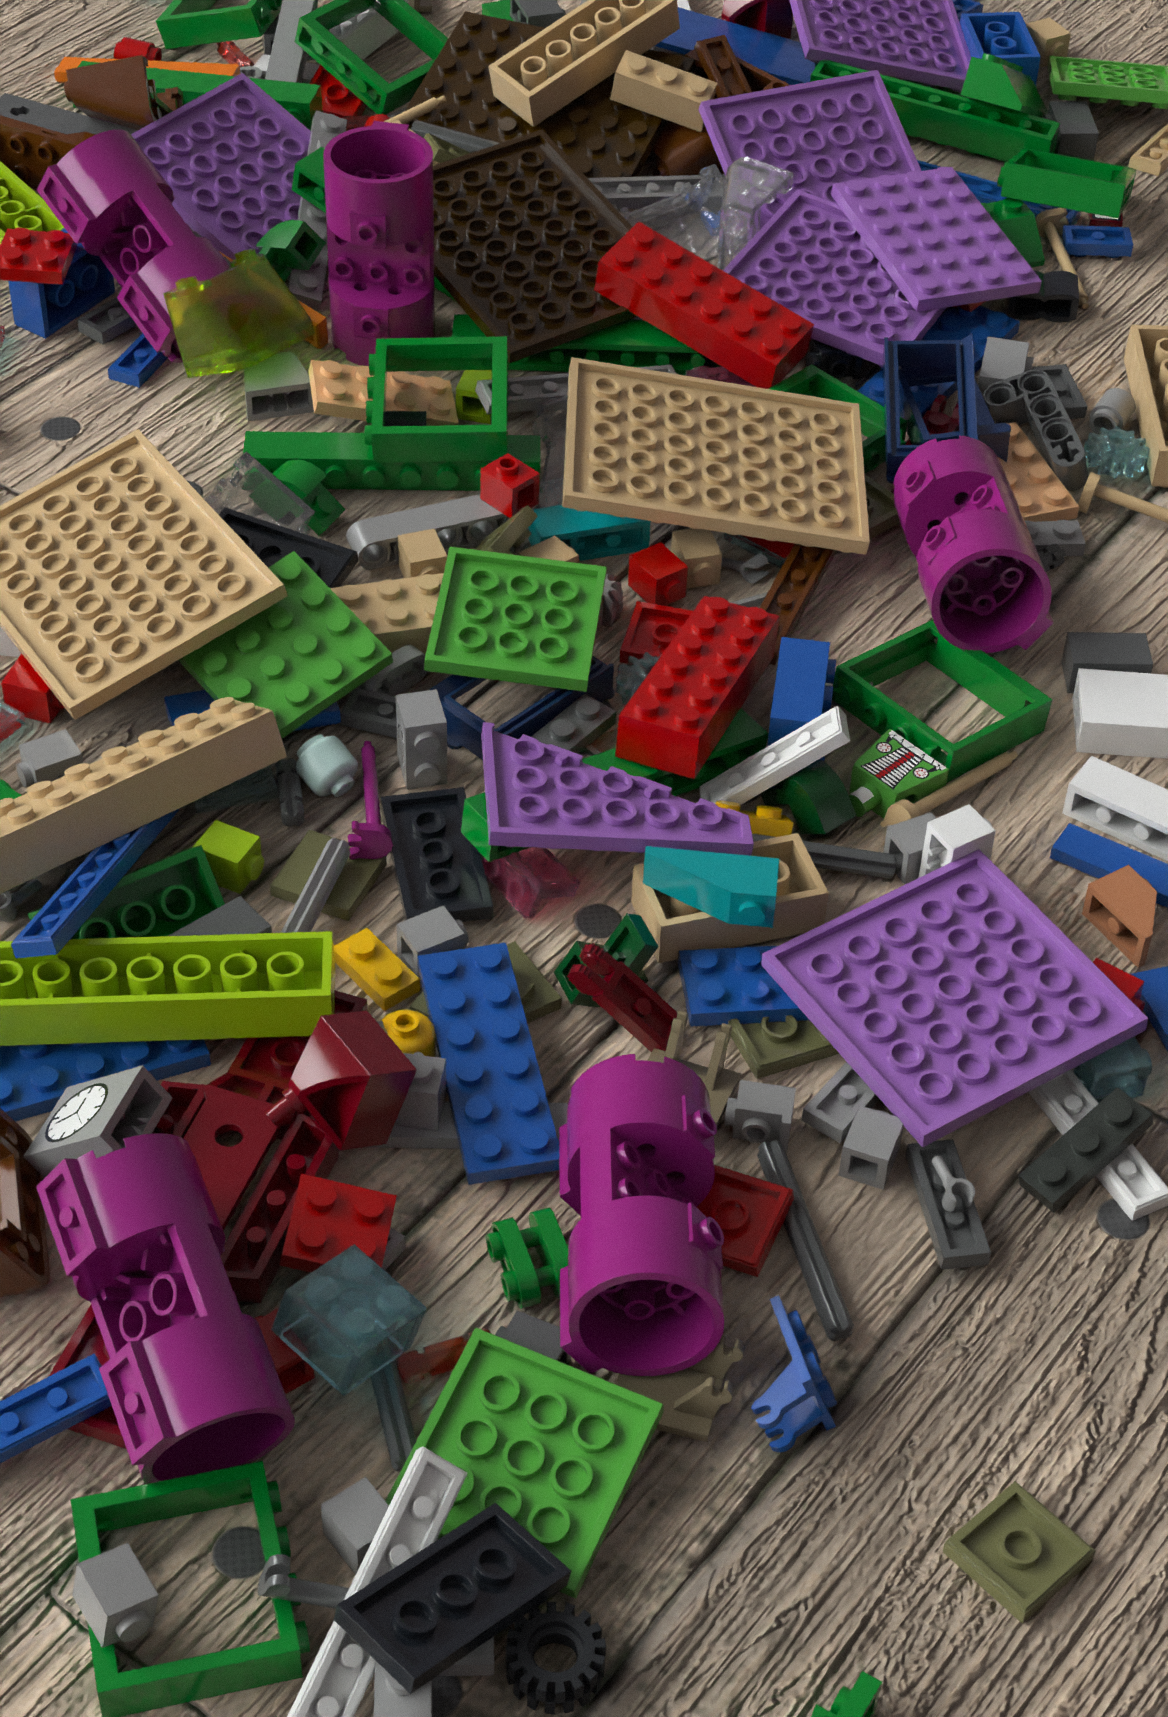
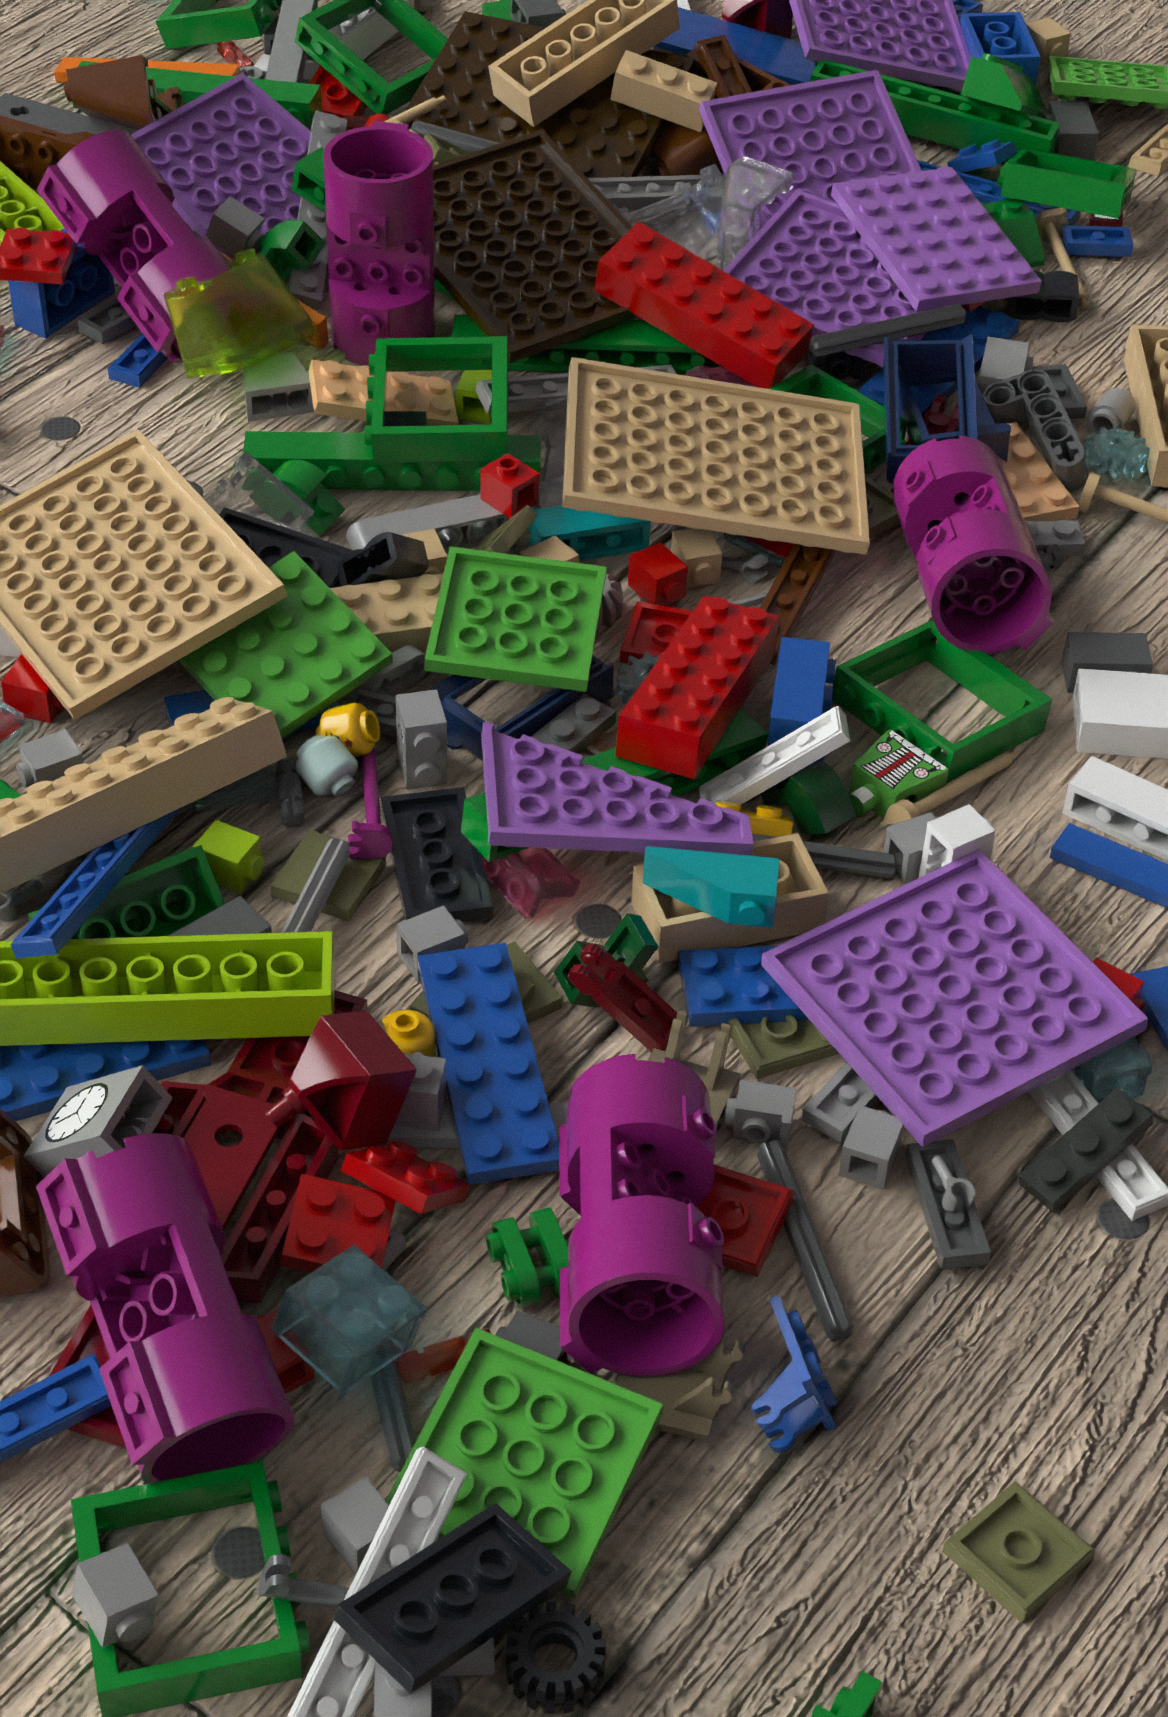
(132, 47): red brick -> none
(235, 227): none -> light grey brick
(353, 726): none -> yellow head
(376, 969): yellow plate -> none
(382, 559): none -> black brick
(406, 1177): none -> red plate
(892, 328): none -> dark grey axle
(988, 155): none -> blue plate
(1123, 911): nougat slope -> none

